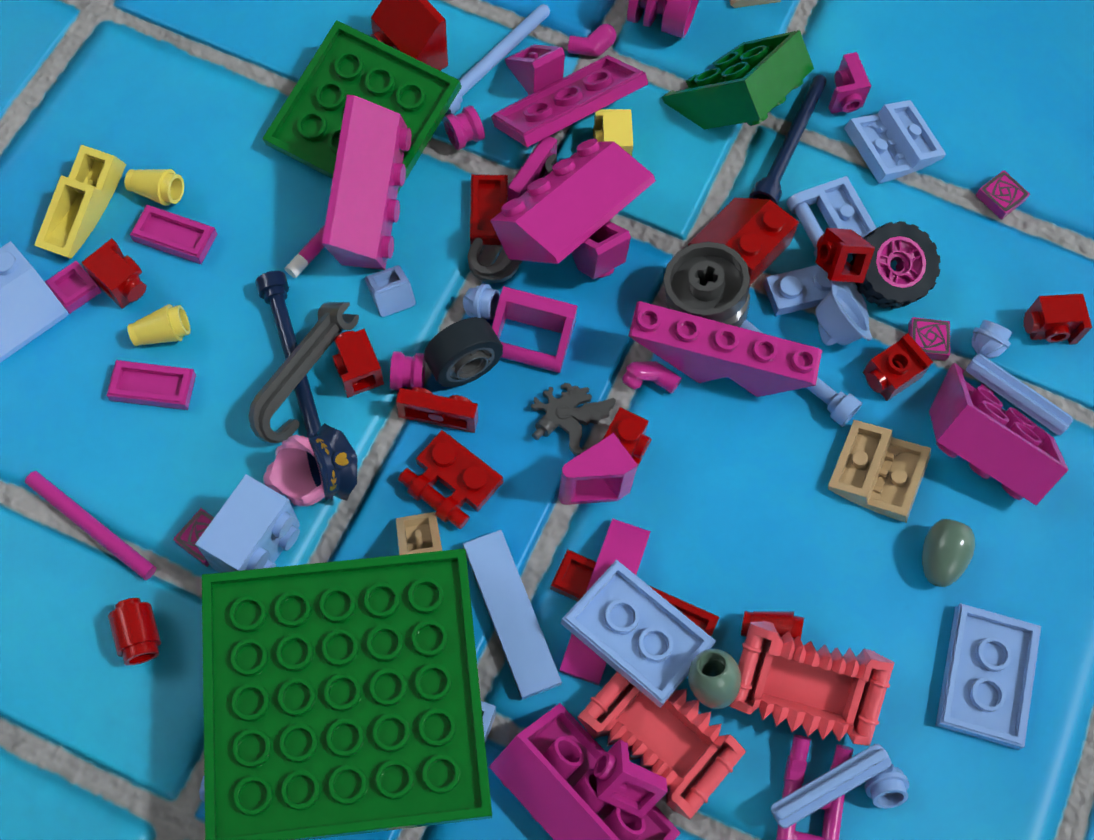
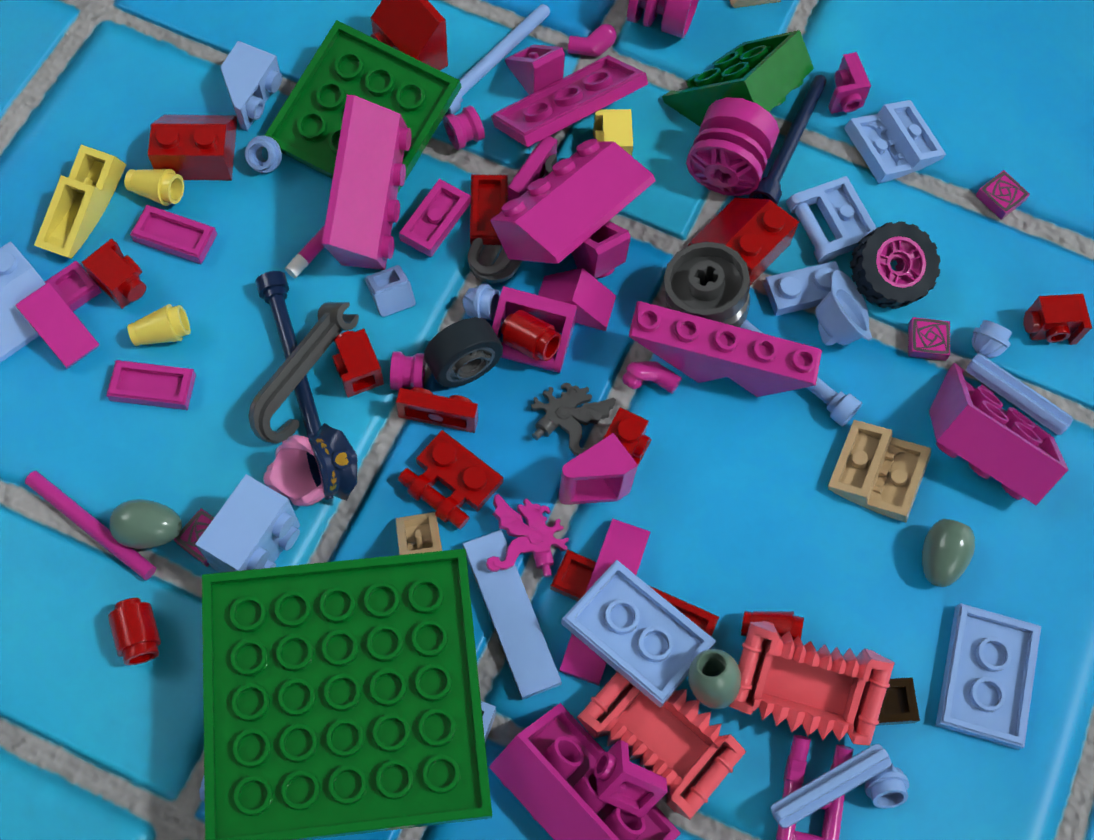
(57, 325): none -> dark pink tile
(144, 524): none -> sand green animal
(194, 145): none -> red slope
(250, 80): none -> light blue slope
(254, 154): none -> light blue plate
(435, 218): none -> dark pink plate
(530, 335): none -> red brick
(532, 537): none -> dark pink piece
(581, 289): none -> dark pink slope
(732, 146): none -> dark pink wheel
(833, 253): red brick -> none
(897, 367): red brick -> none
(899, 703): none -> dark brown plate

